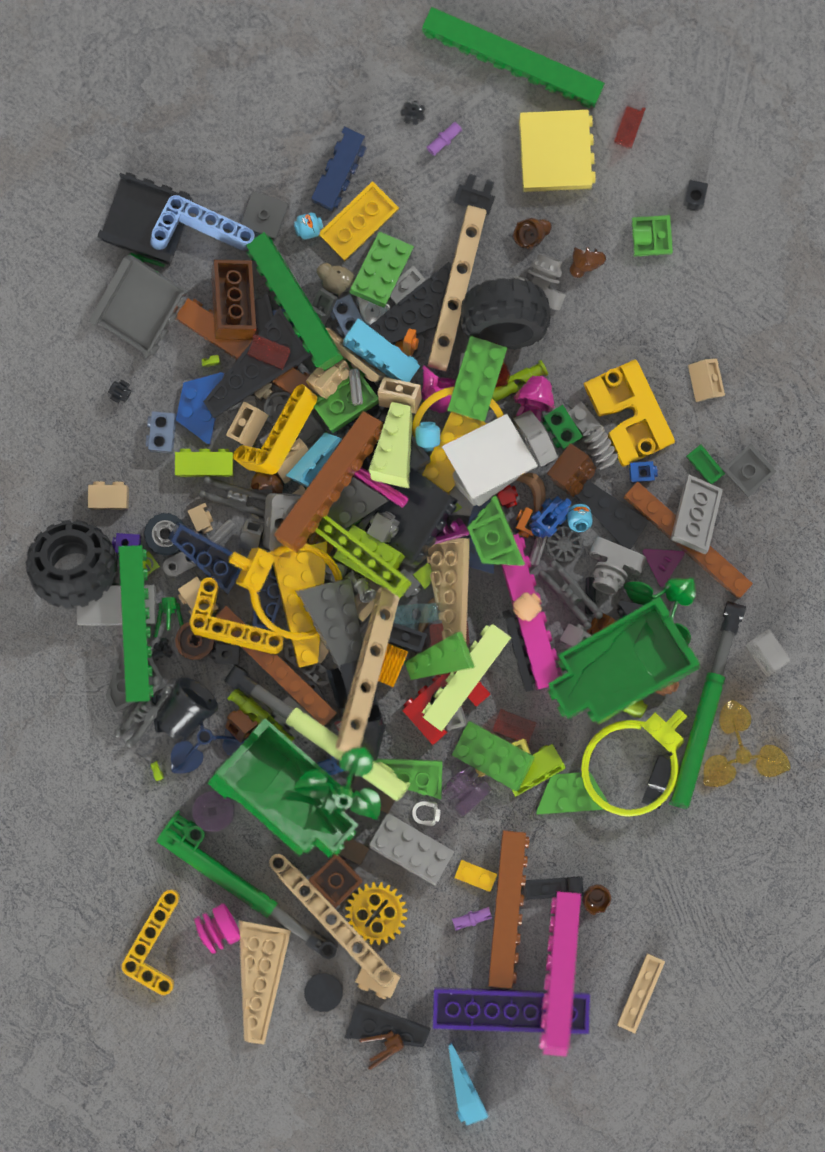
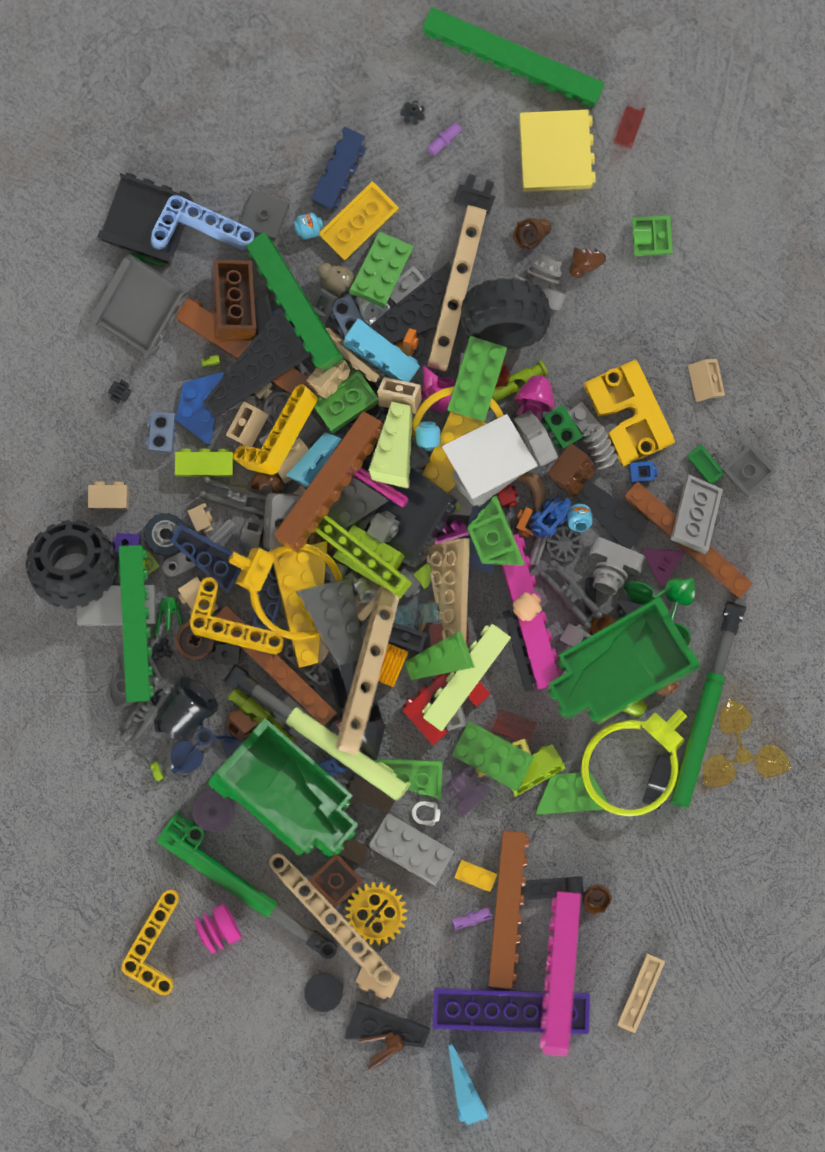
(261, 966): tan wing -> none
(269, 351): clear red panel -> none
(355, 385): light grey axle -> none
(363, 803): green plant -> none
(695, 187): black brick -> none
(767, 653): light grey axle -> none

